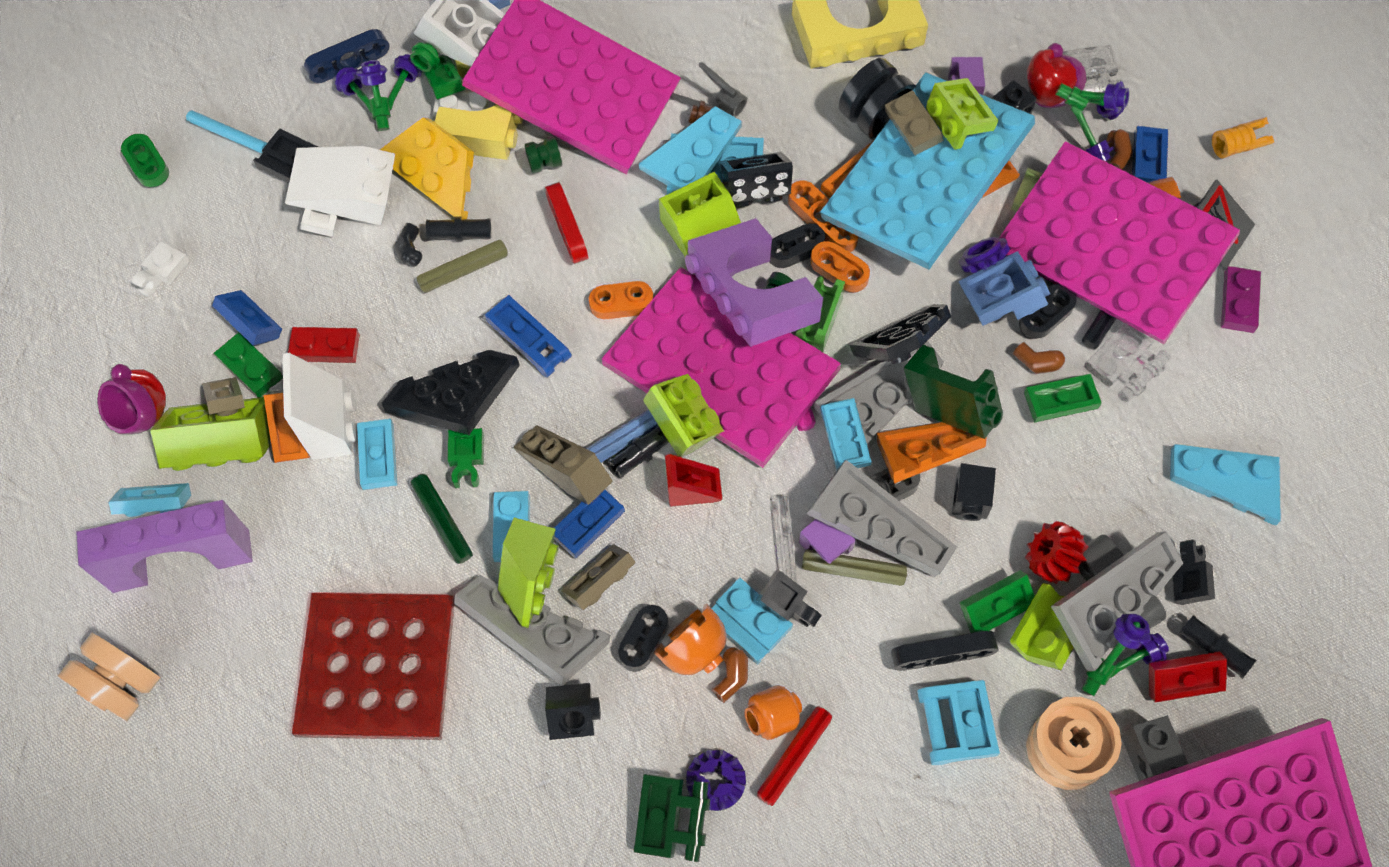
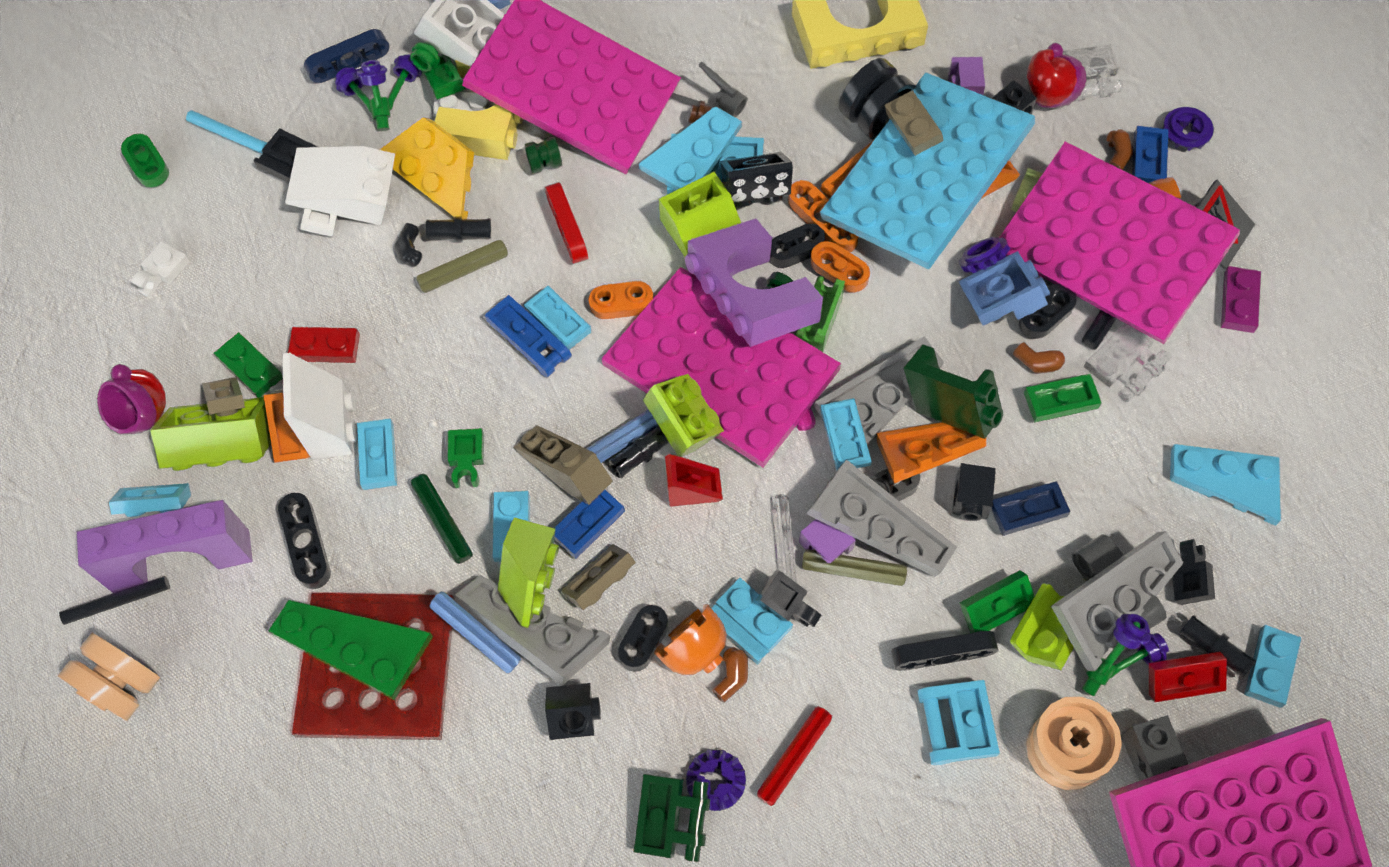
(114, 600): none -> black bar
(247, 317): blue plate -> none
(315, 550): none -> black beam
(360, 647): none -> green wing
(455, 393): black plate -> none
(475, 632): none -> medium blue axle
(558, 317): none -> medium azure plate
(773, 712): orange head -> none
(902, 337): black plate -> none
(959, 111): lime bracket -> none
(1030, 508): none -> dark blue plate
(1056, 552): red gear -> none
(1108, 104): plant -> none
(1181, 117): none -> dark purple gear
(1240, 138): light orange hinge -> none
(1274, 668): none -> medium azure plate

